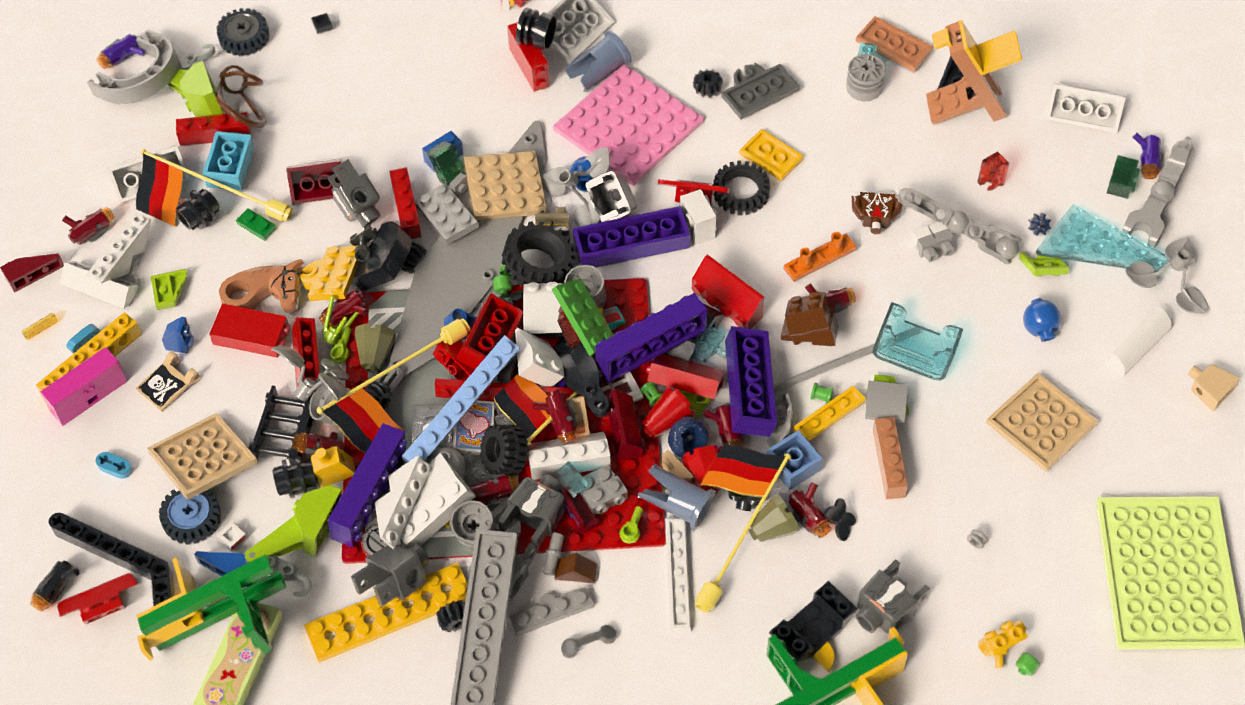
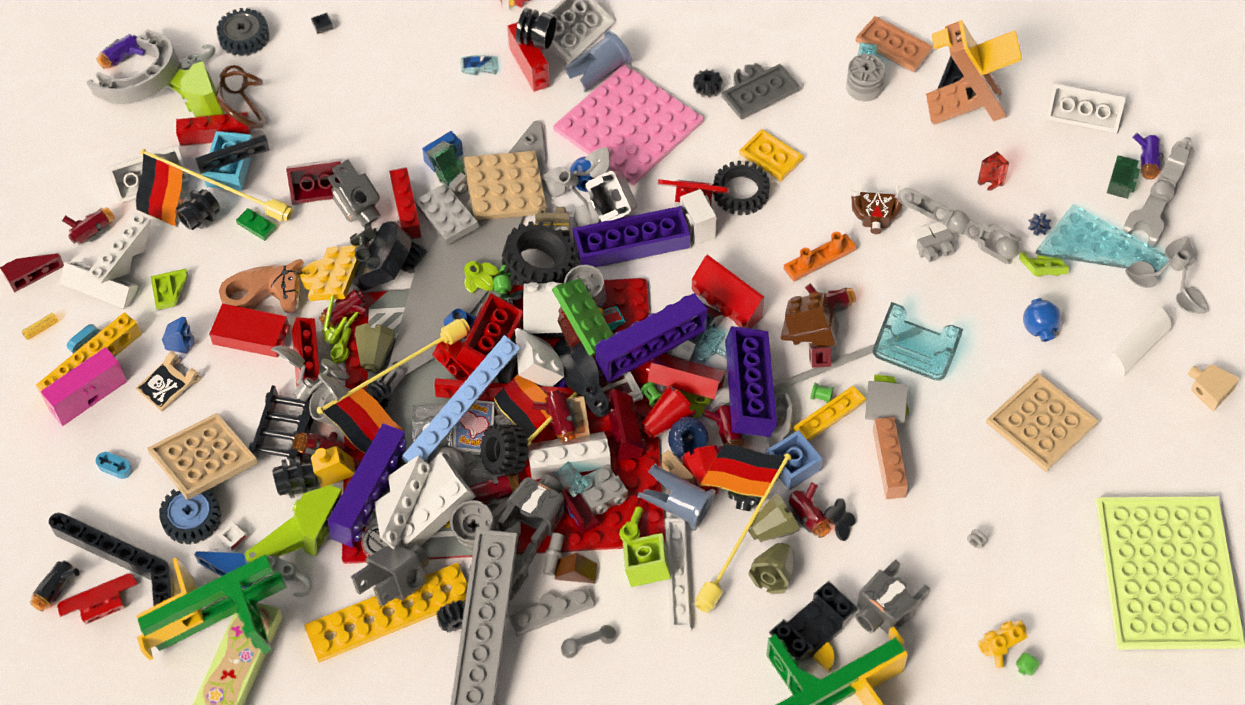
(232, 154): none -> black tile
(479, 63): none -> clear light blue slope
(481, 278): none -> lime plate
(646, 560): none -> lime slope
(773, 568): none -> olive cone
(819, 356): none -> dark red brick

